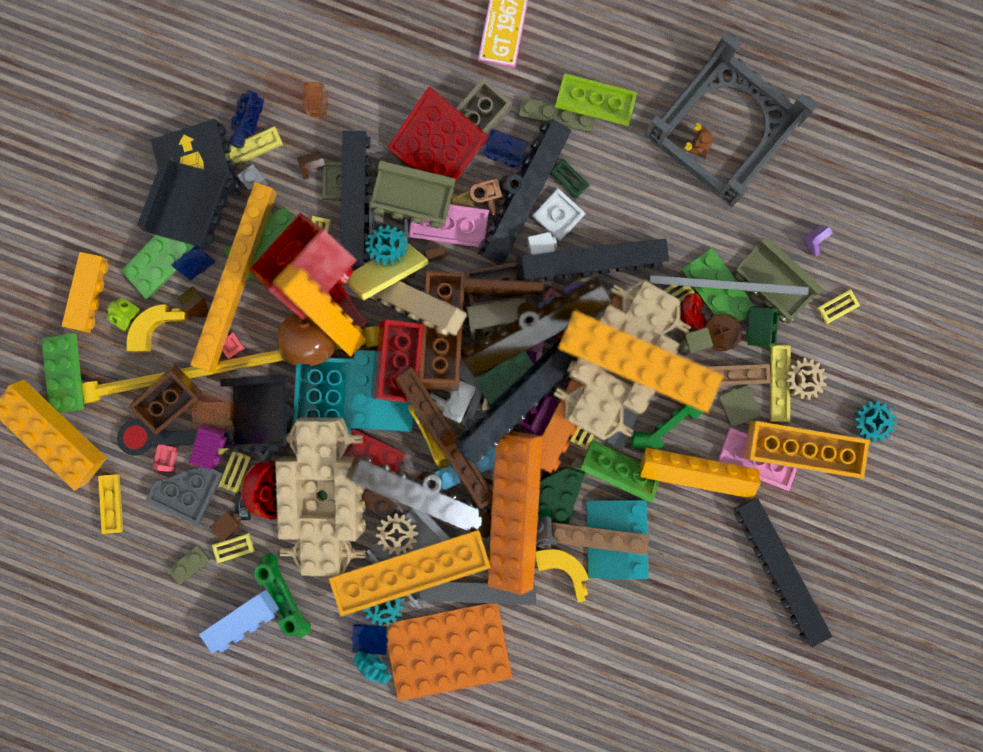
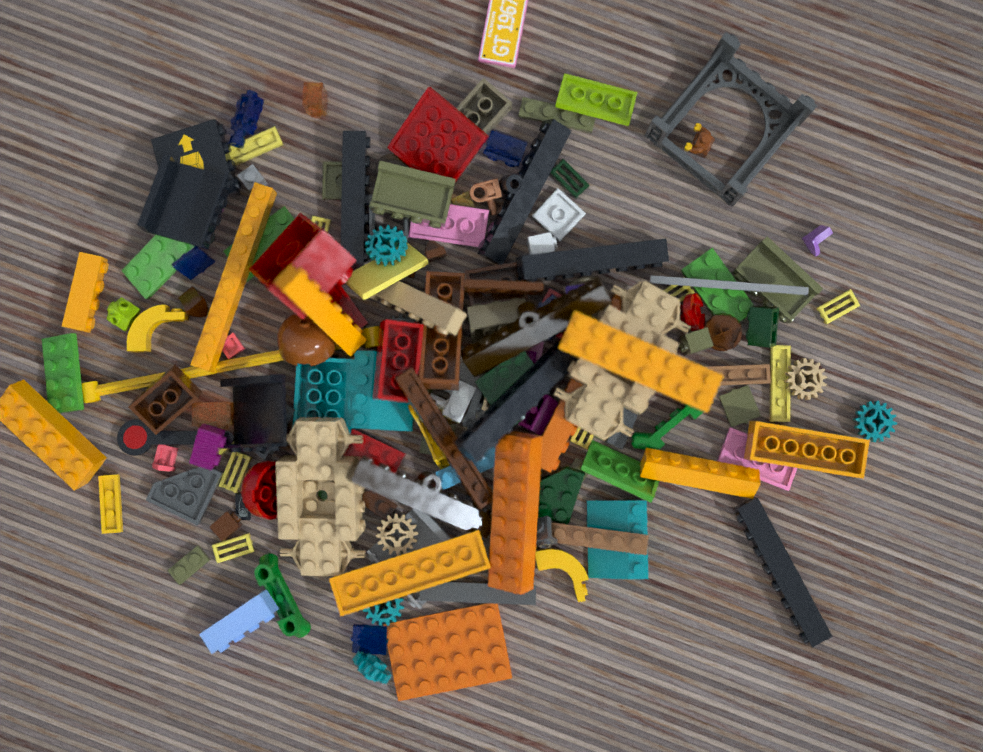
(309, 162): reddish brown tile -> none

